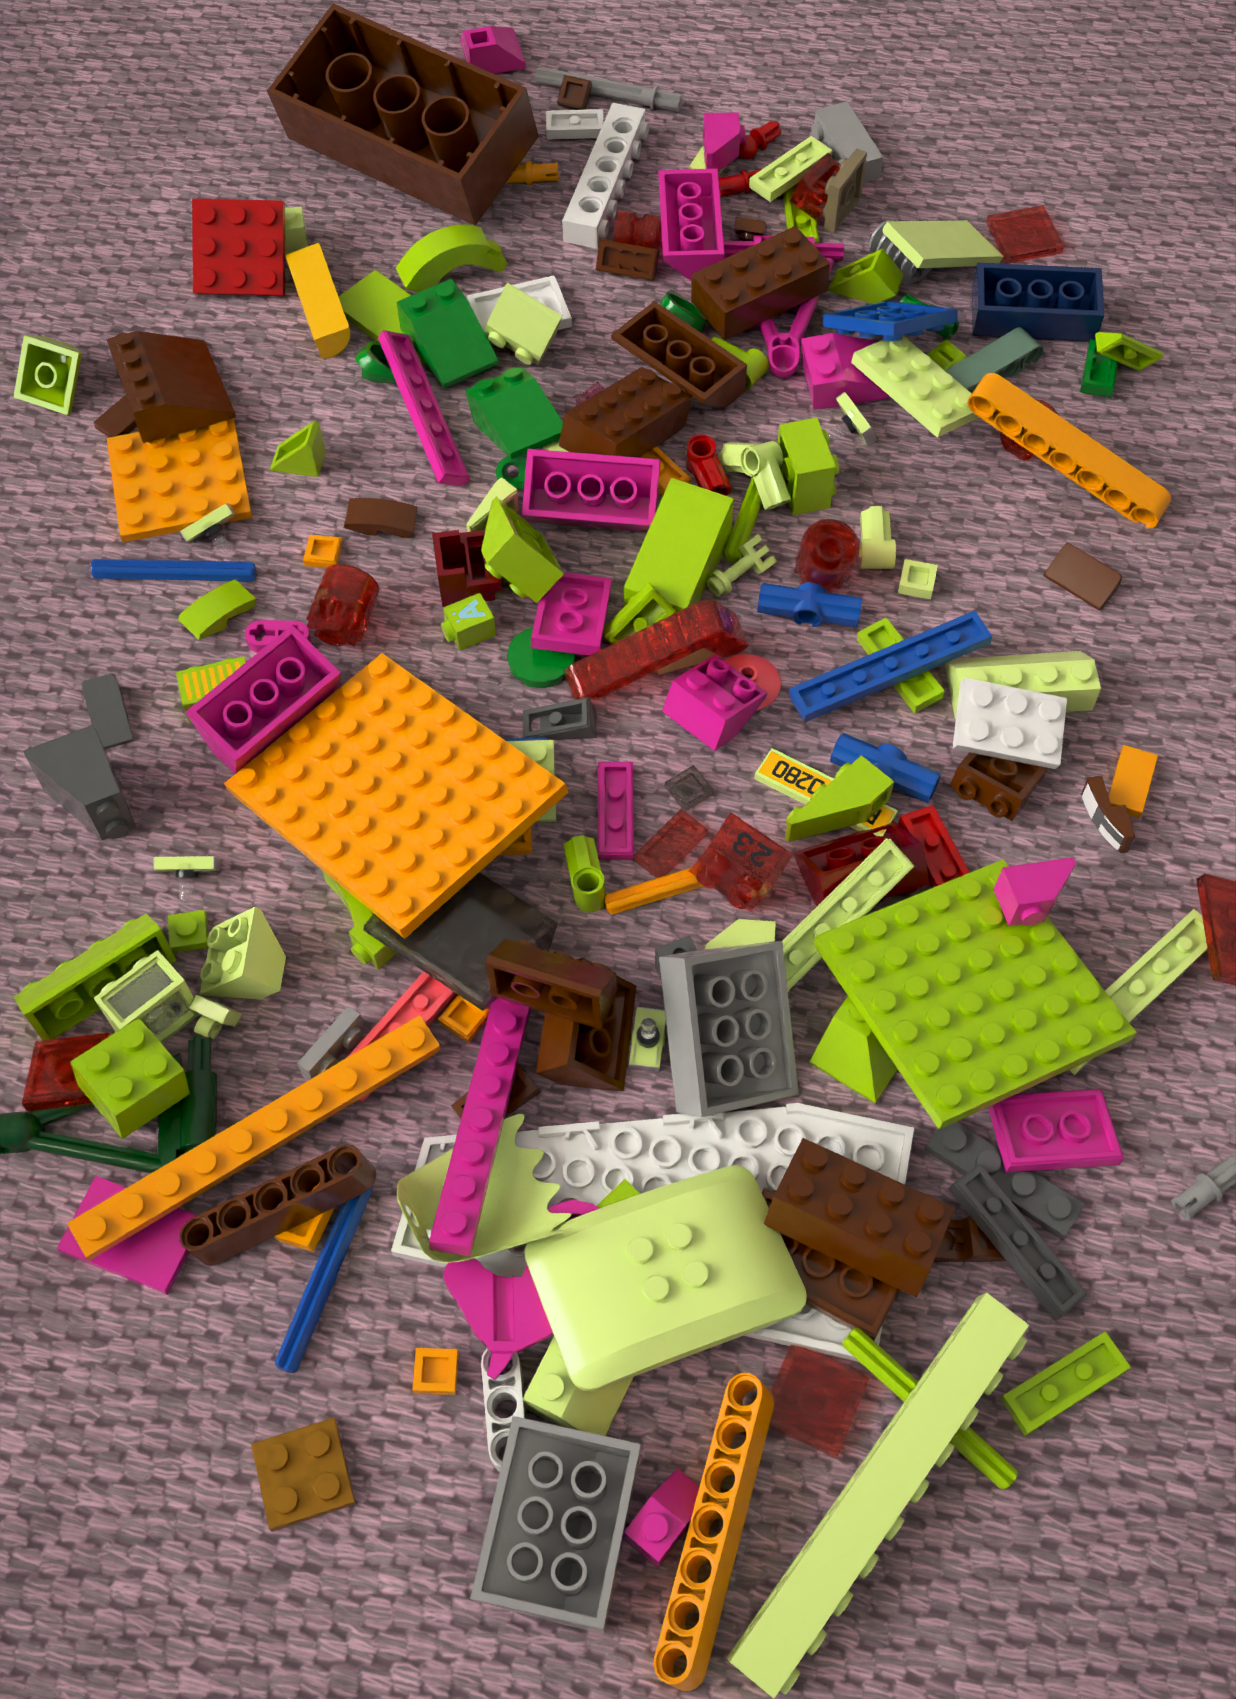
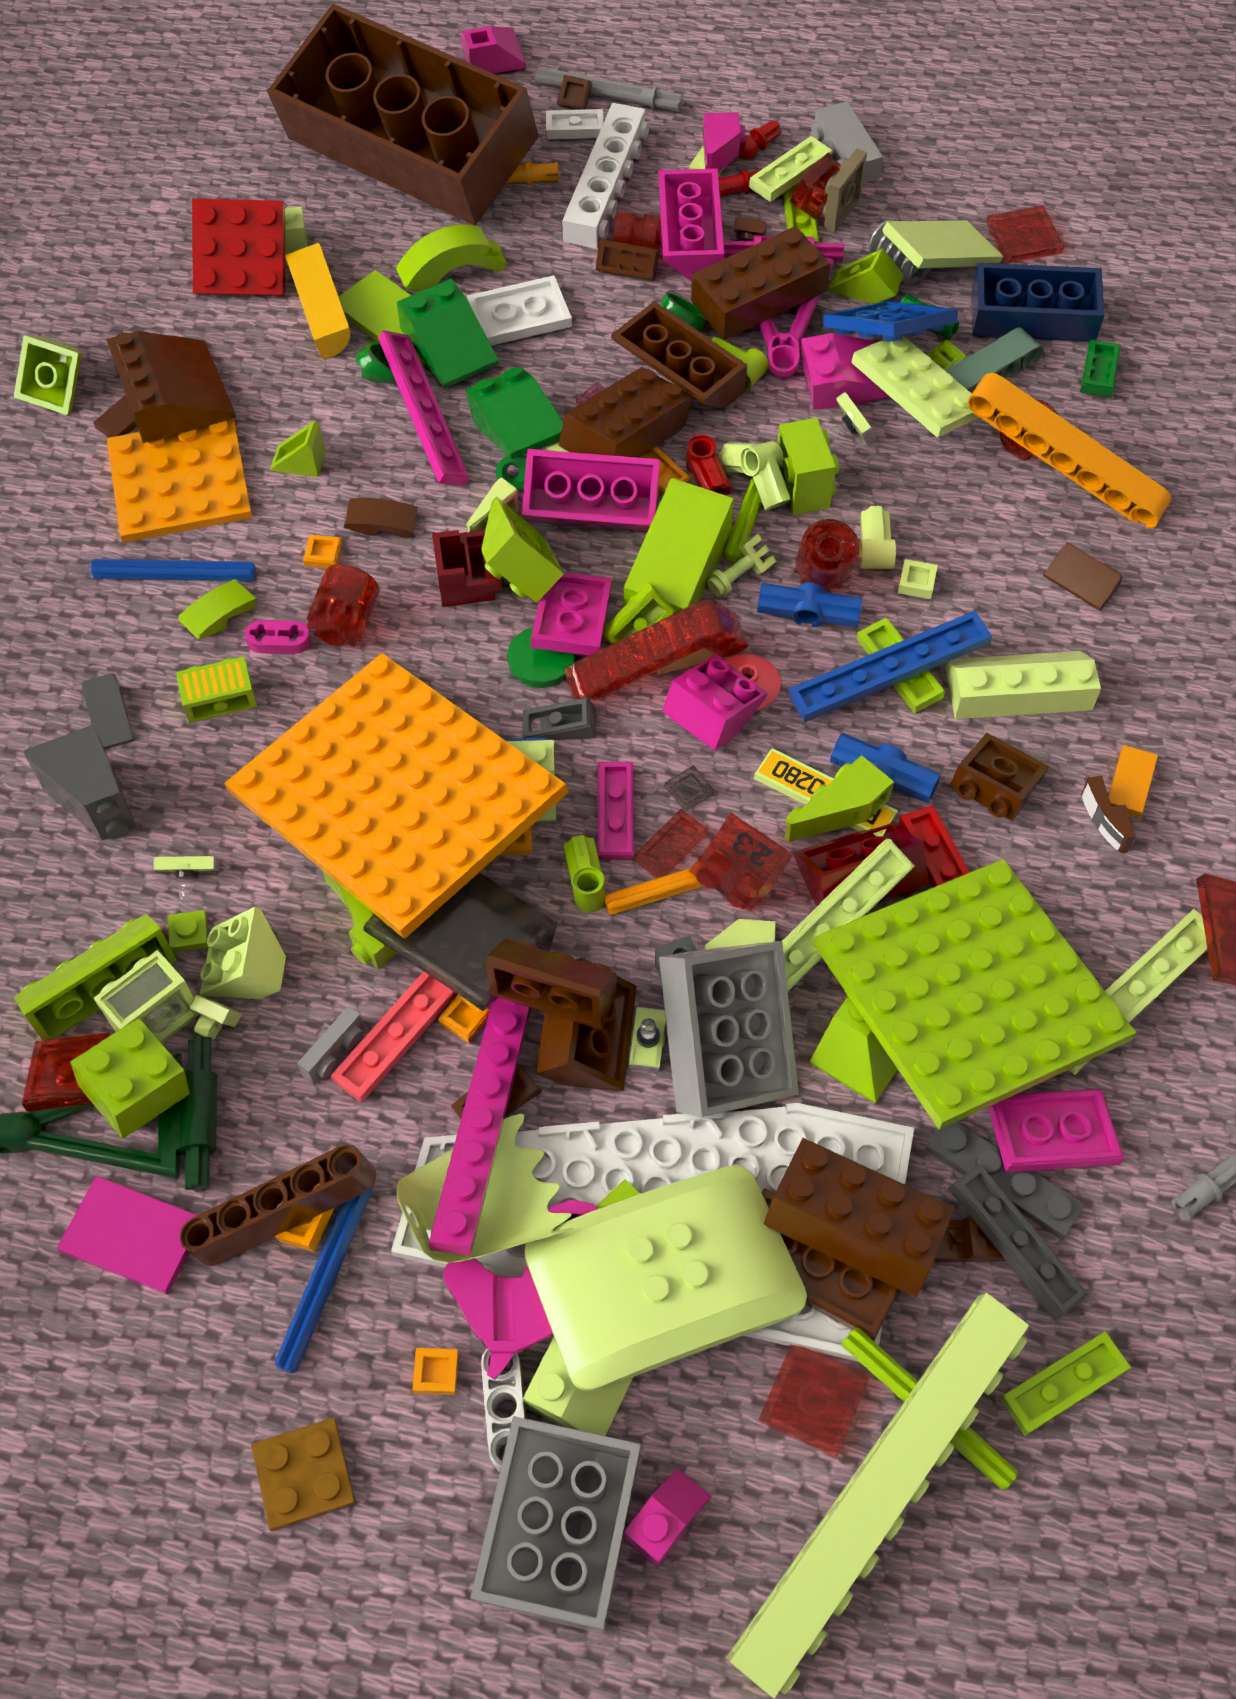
(211, 525): piece -> none
(252, 1138): light orange plate -> none
(264, 699): dark pink slope -> none
(468, 622): lime brick -> none
(522, 325): yellowish green slope -> none
(718, 1550): light orange beam -> none
(1010, 723): white plate -> none
(1031, 889): dark pink slope -> none
(1126, 350): lime slope -> none

